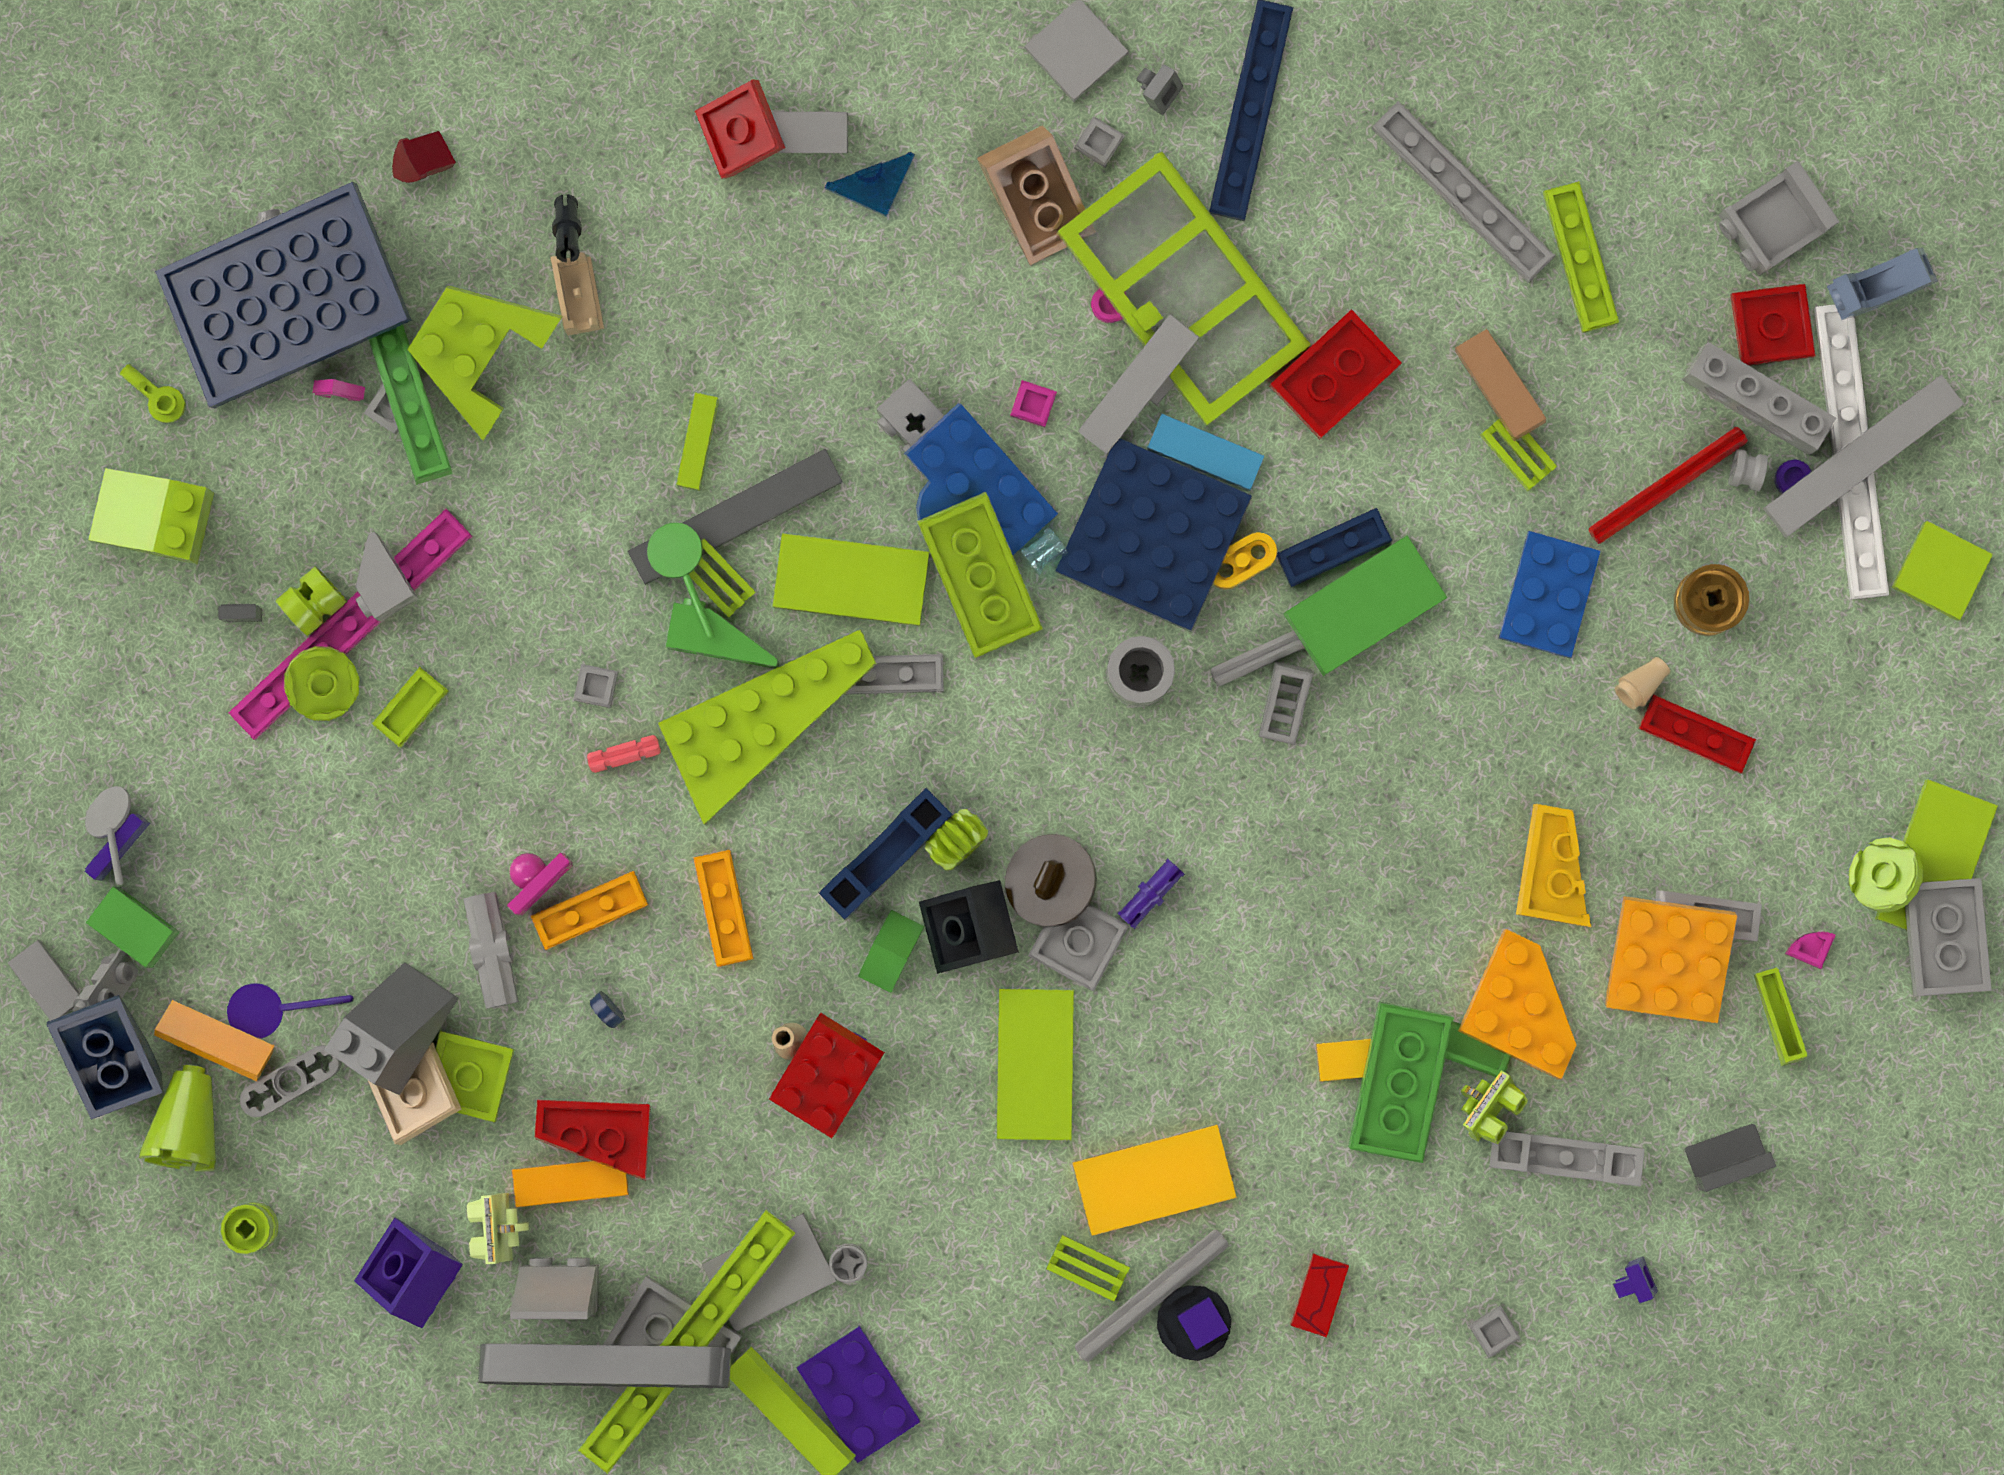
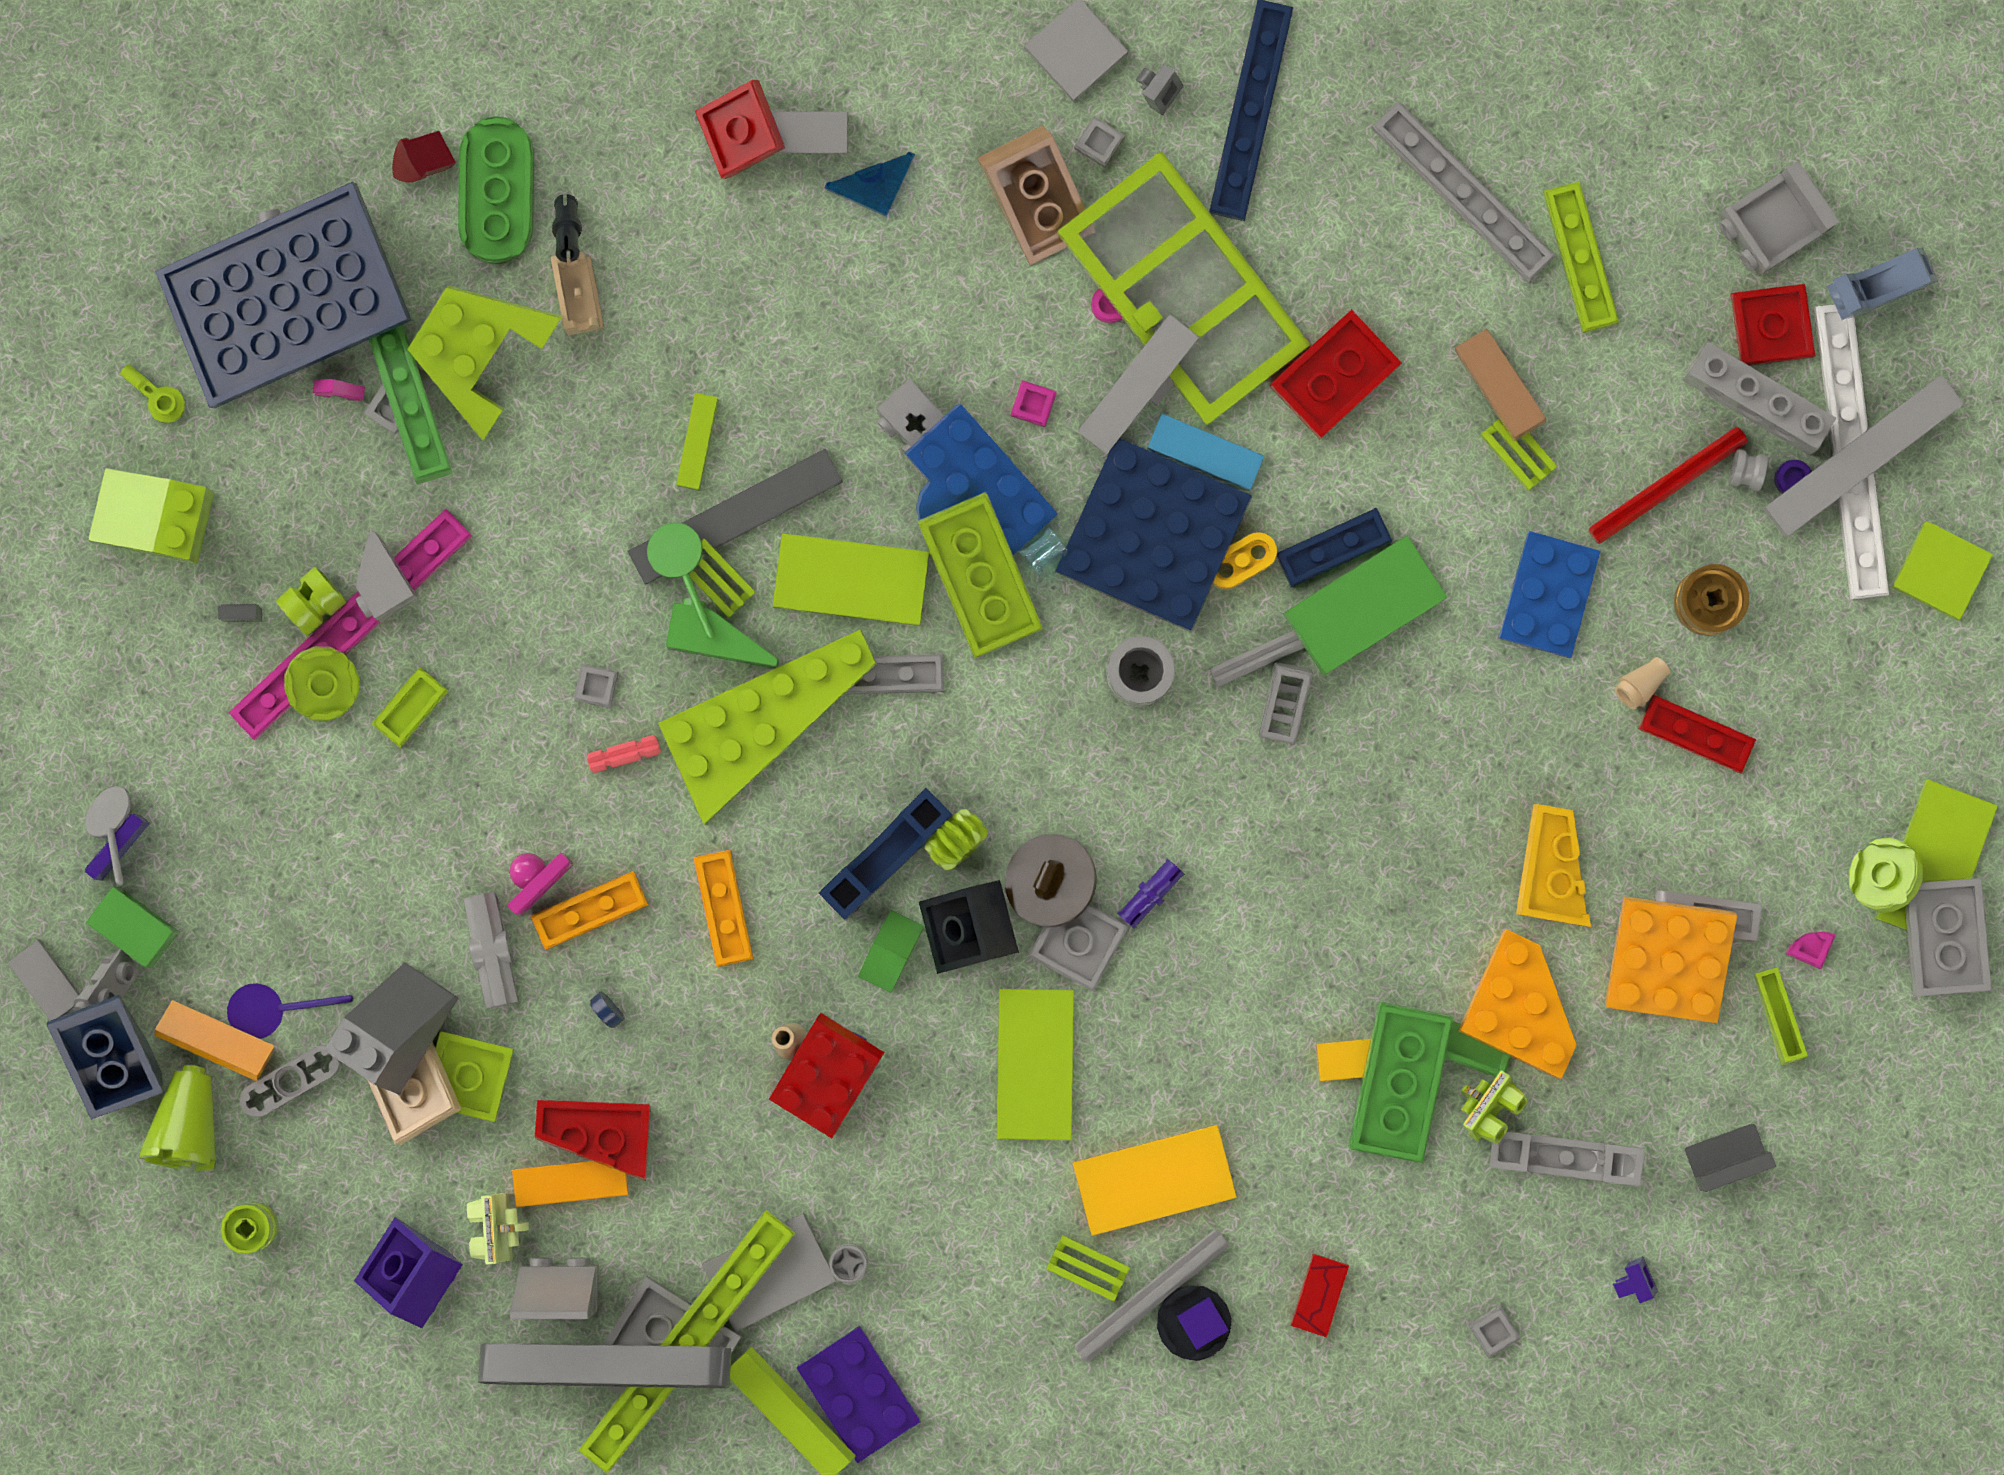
(496, 190): none -> bright green tile

